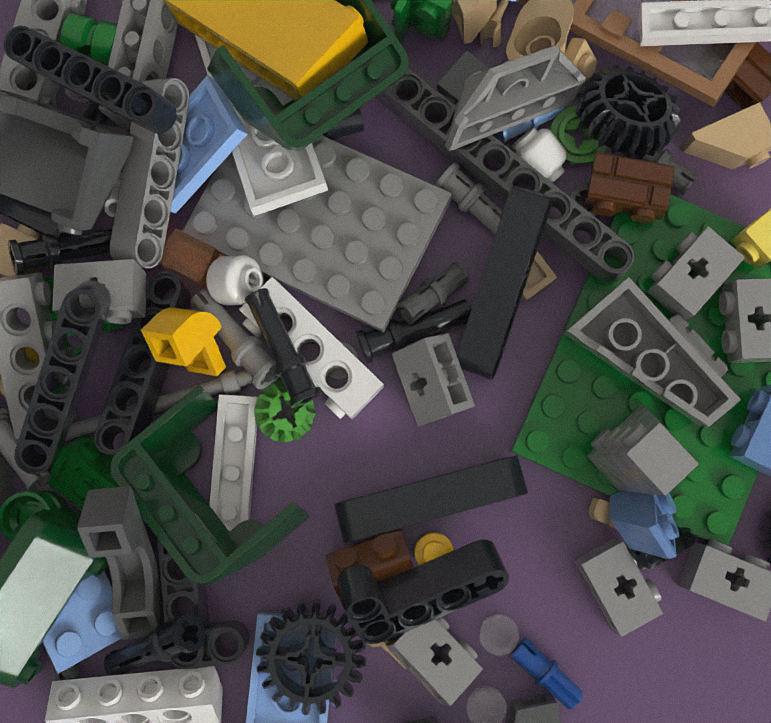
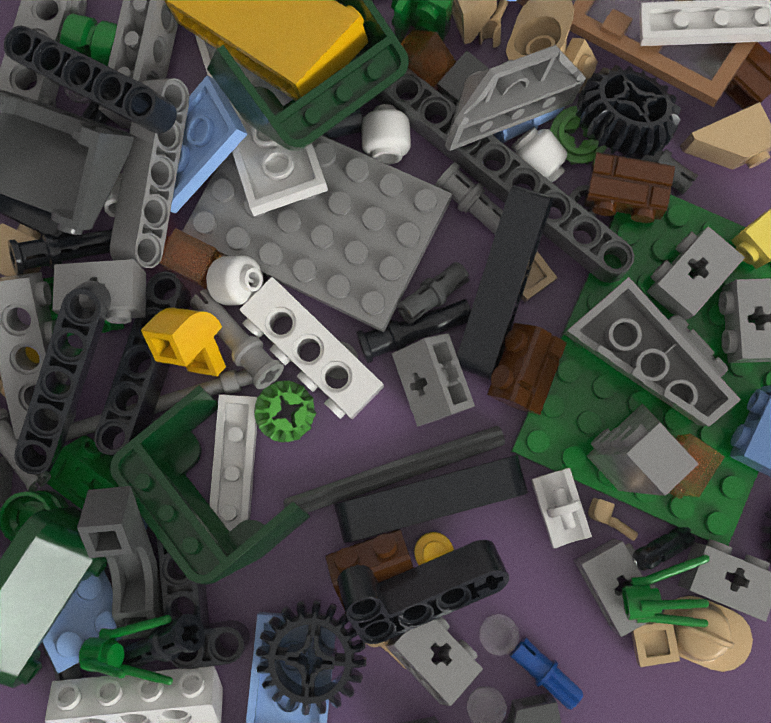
(106, 655): none -> green plant
(289, 365): black pin -> none
(386, 134): none -> white head
(398, 470): none -> dark grey axle
(427, 55): none -> clear orange brick
(526, 368): none -> reddish brown brick
(561, 508): none -> white hips
(645, 522): medium blue slope -> none
(645, 603): none -> green plant
(655, 644): none -> tan plate
(699, 477): none -> clear orange brick
(718, 646): none -> tan piece

